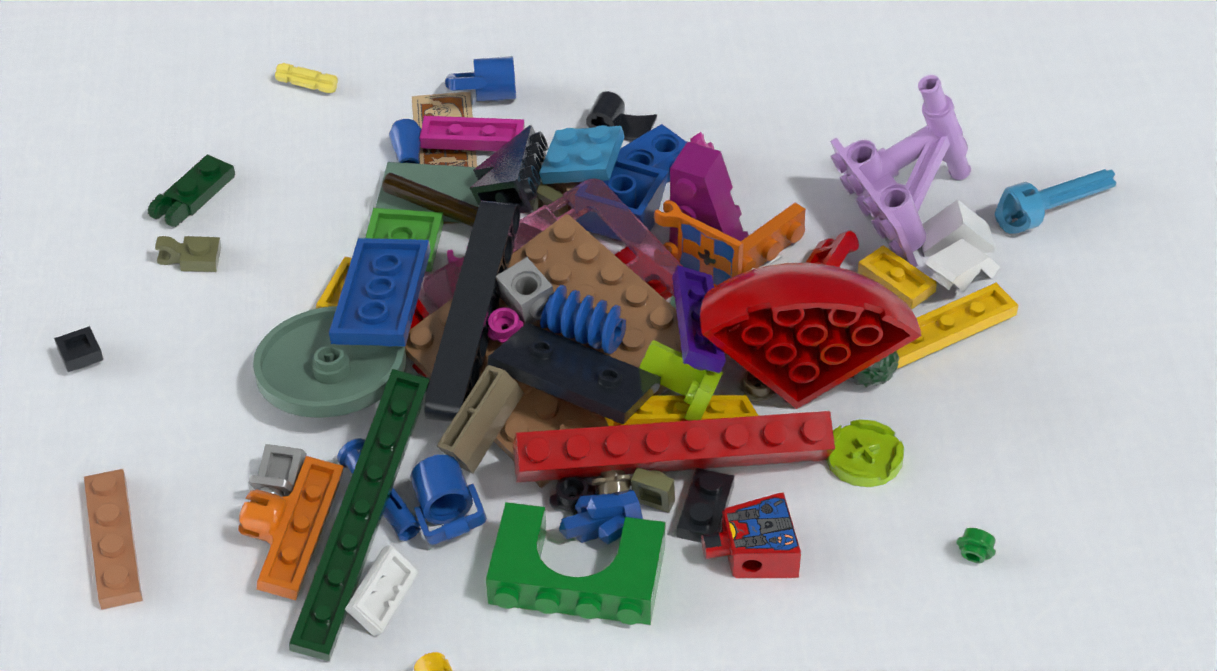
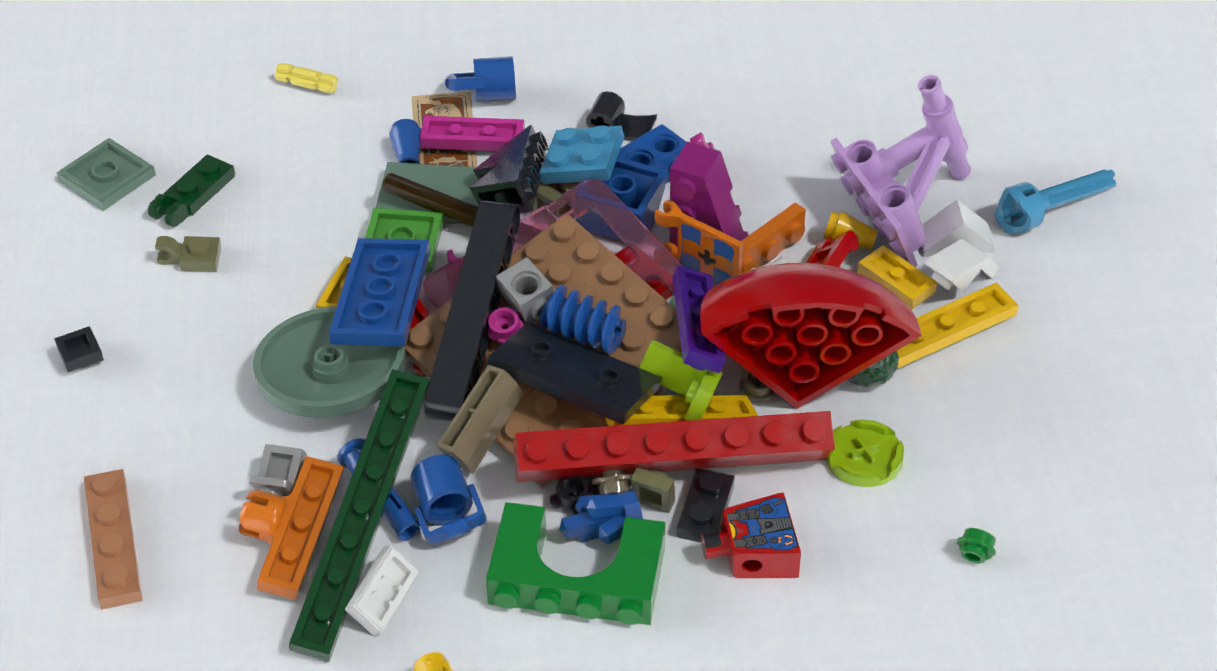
(106, 174): none -> sand green tile
(843, 222): none -> yellow cone

